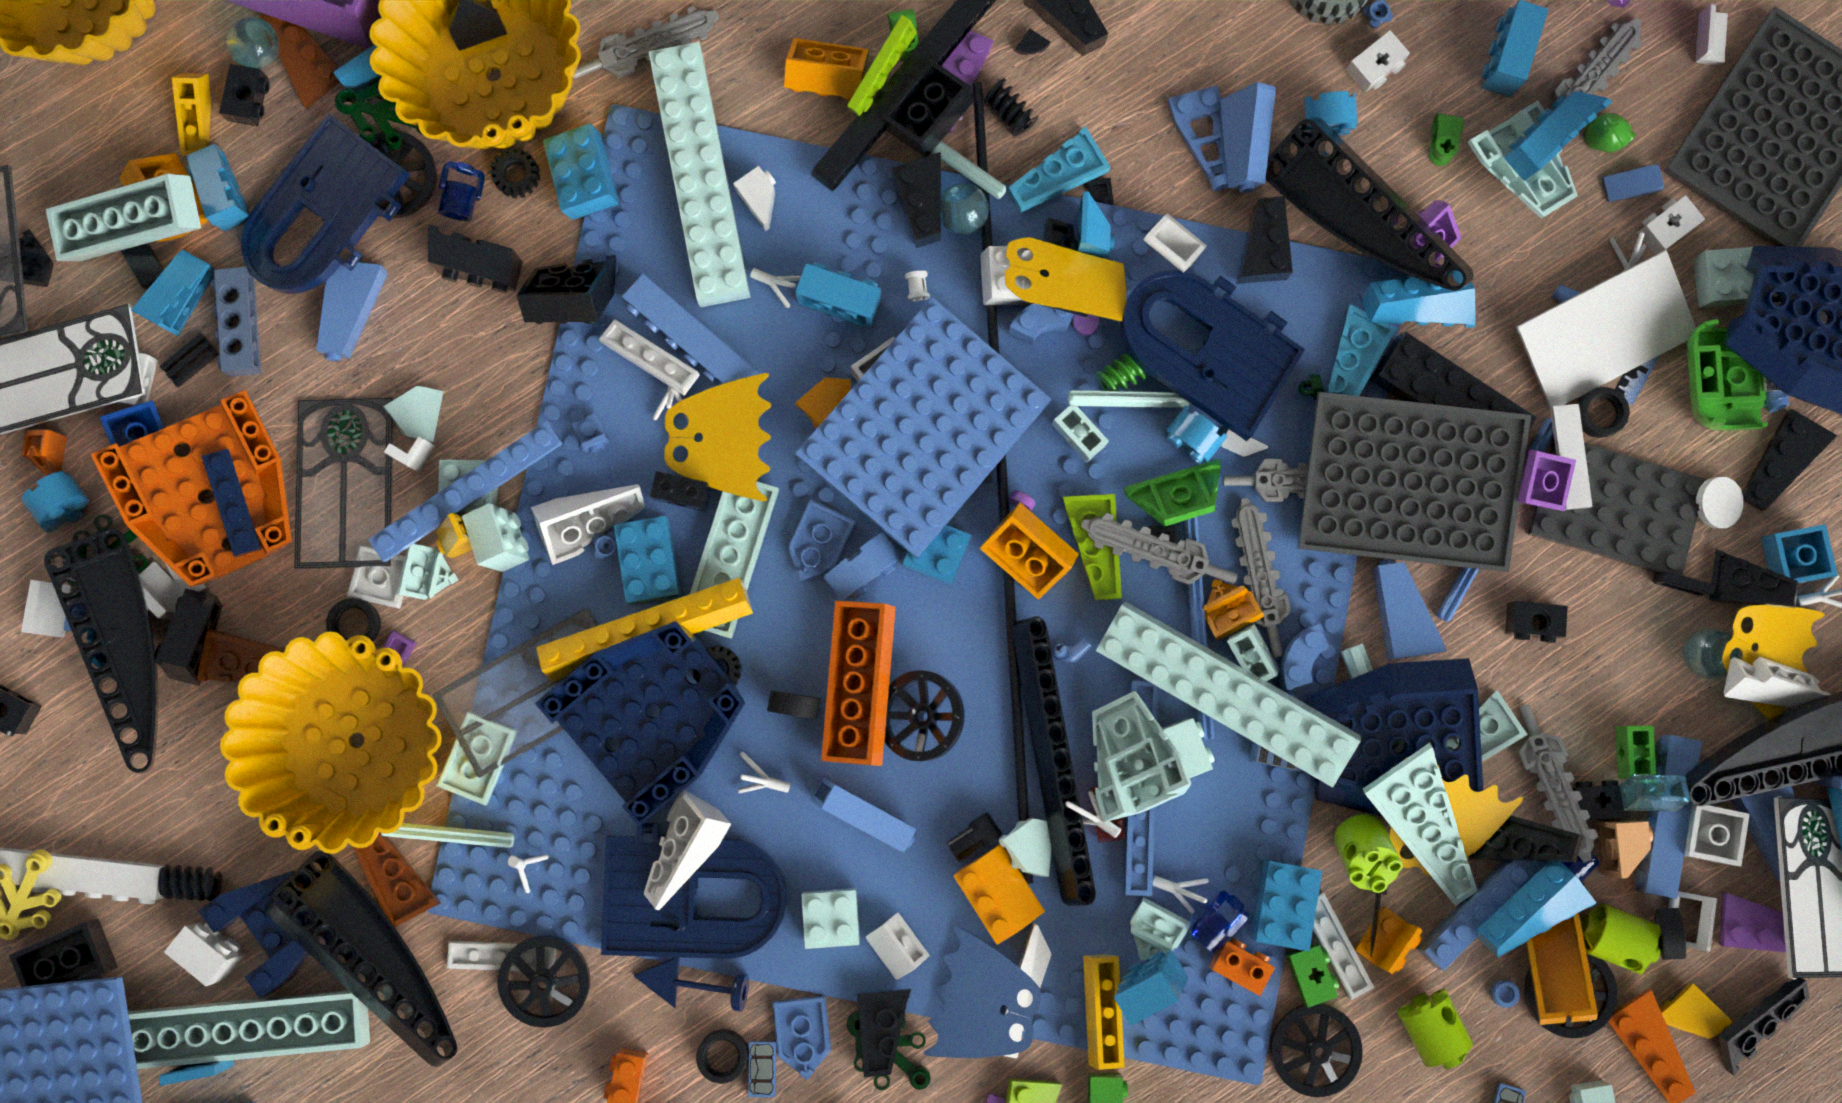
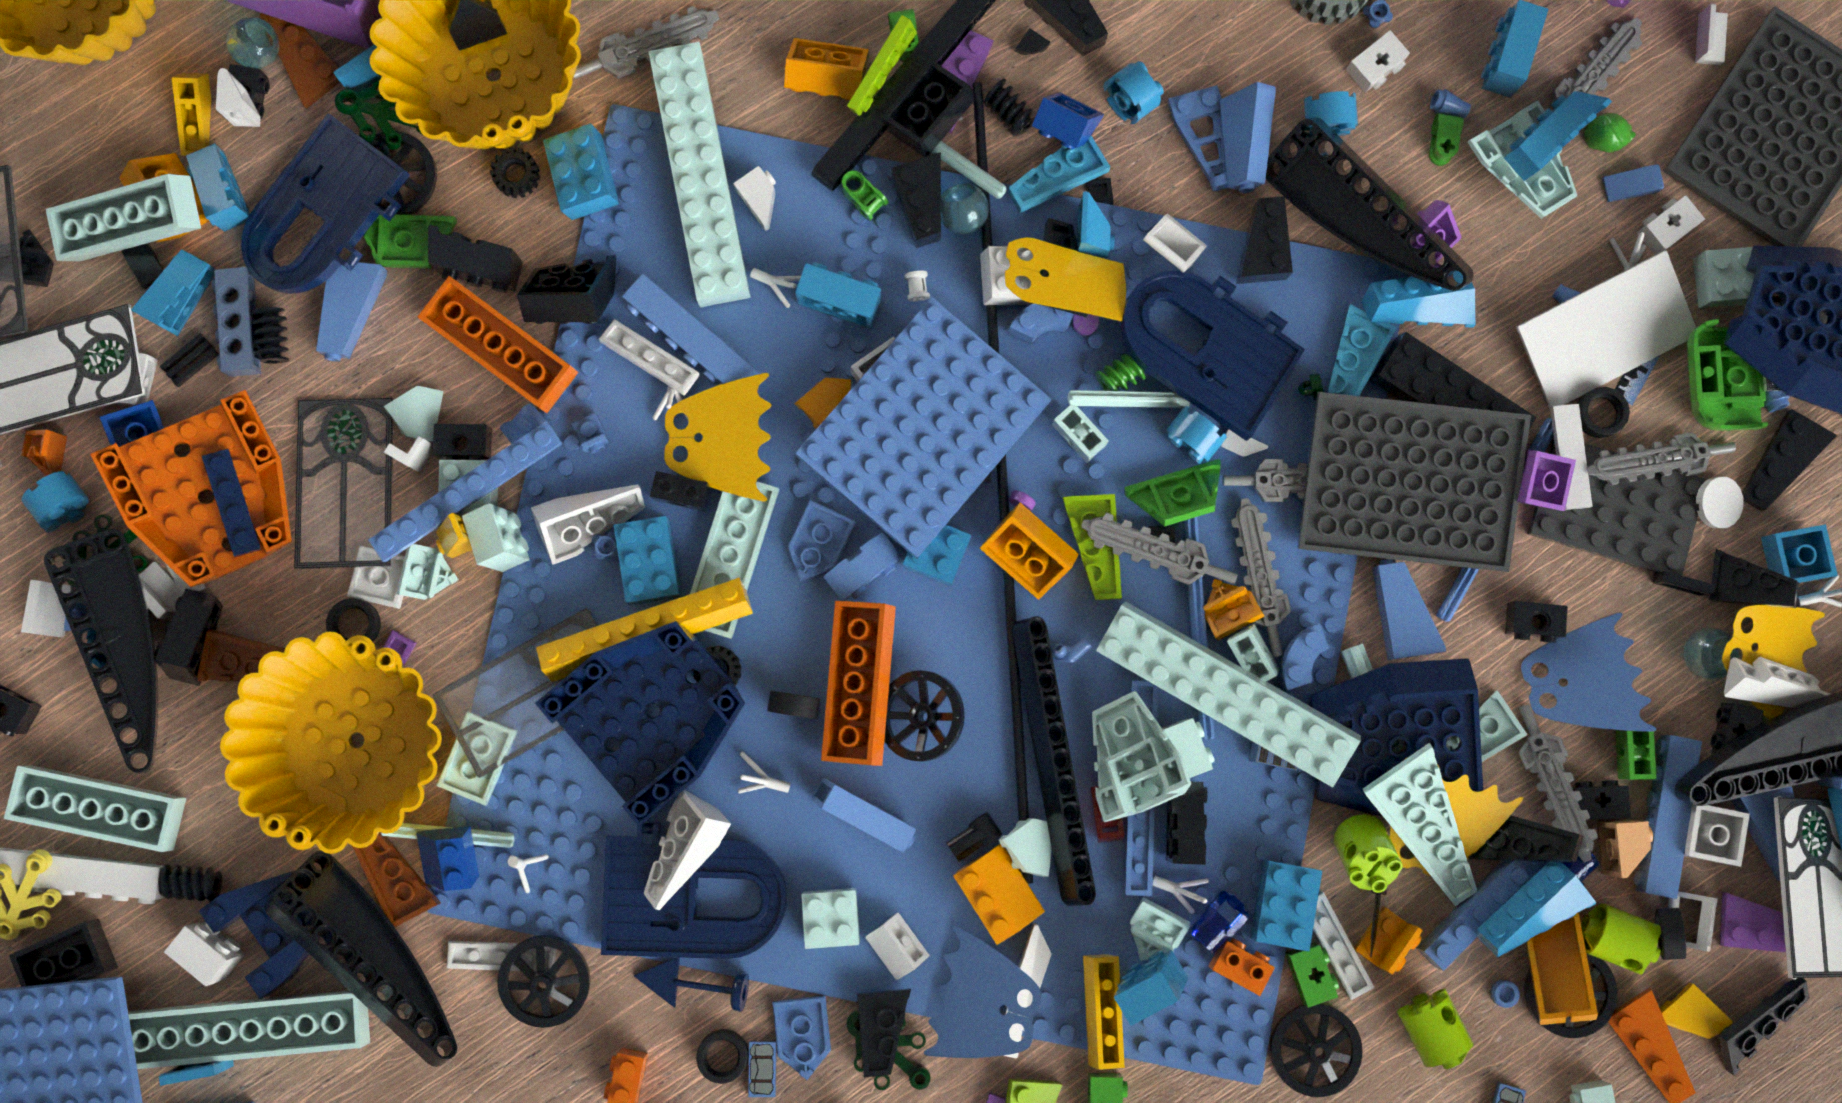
(95, 808): none -> light aqua brick
(234, 101): none -> white tile
(268, 335): none -> black piece
(405, 239): none -> bright green wing
(447, 436): none -> black brick
(448, 858): none -> blue slope
(457, 197): clear blue piece -> none
(498, 344): none -> orange brick
(524, 422): none -> medium blue bracket
(866, 198): none -> bright green piece
(1066, 120): none -> blue slope
(1097, 820): white plant -> none
(1133, 92): none -> dark azure brick
(1187, 826): none -> black wedge
(1449, 104): none -> medium blue cone
(1597, 678): none -> medium blue piece
(1654, 792): clear light blue brick -> none
(1684, 453): none -> light grey bar
(1733, 717): none -> black brick

